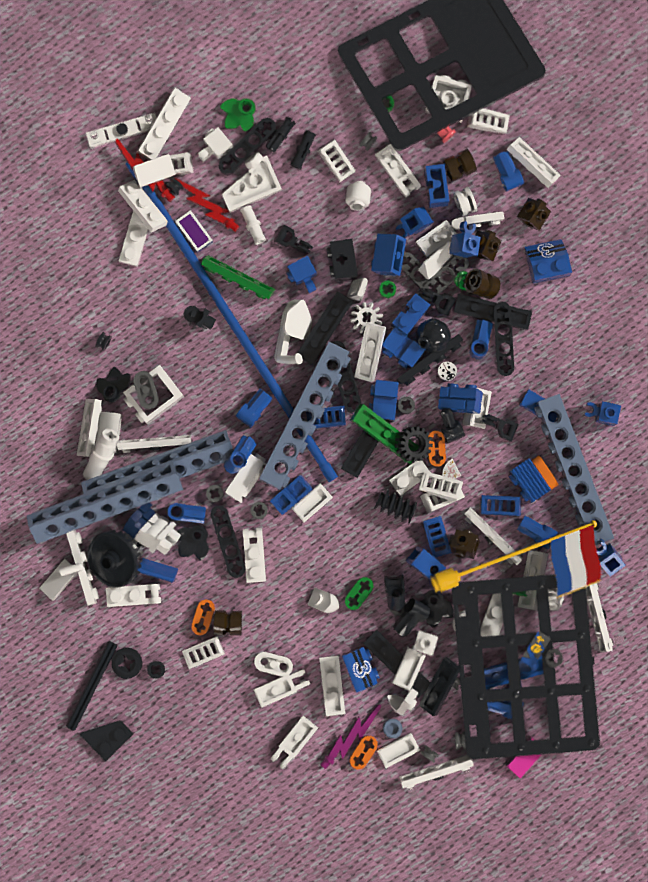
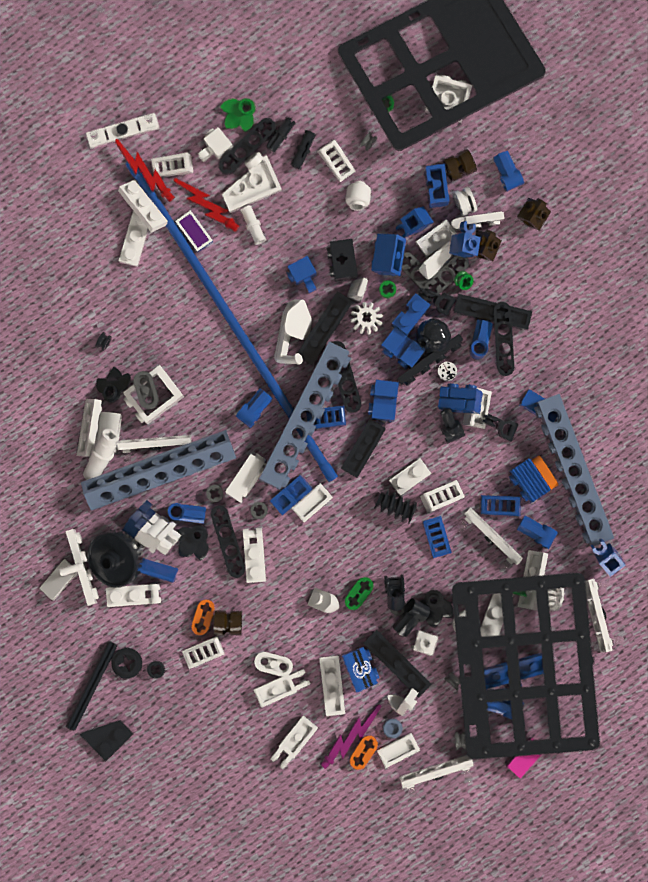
(104, 502): sand blue brick -> none
(154, 170): white slope -> none
(163, 124): white plate -> none
(174, 185): black bush -> none
(198, 317): black hips -> none
(231, 274): green plate -> none
(240, 454): blue piece -> none
(304, 247): black piece -> none
(370, 352): white plate -> none
(379, 429): green plate -> none
(397, 170): white plate -> none
(403, 440): black tyre -> none
(404, 399): dark grey bush -> none
(408, 669): white tile -> none
(423, 561): blue torso -> none
(429, 754): dark grey bush -> none
(438, 492): white slope -> none
(440, 686): black plate -> none
(441, 449): orange beam -> none
(446, 134): coral bush -> none
(450, 470): white tile -> none
(464, 544): dark brown brick -> none
(472, 123): white slope -> none
(482, 283): dark brown wheel -> none
(533, 162): white plate -> none
(535, 649): sticker -> none
(548, 261): blue slope -> none
(559, 660): dark grey bush -> none
(572, 557): flag -> none
(606, 413): blue brick -> none

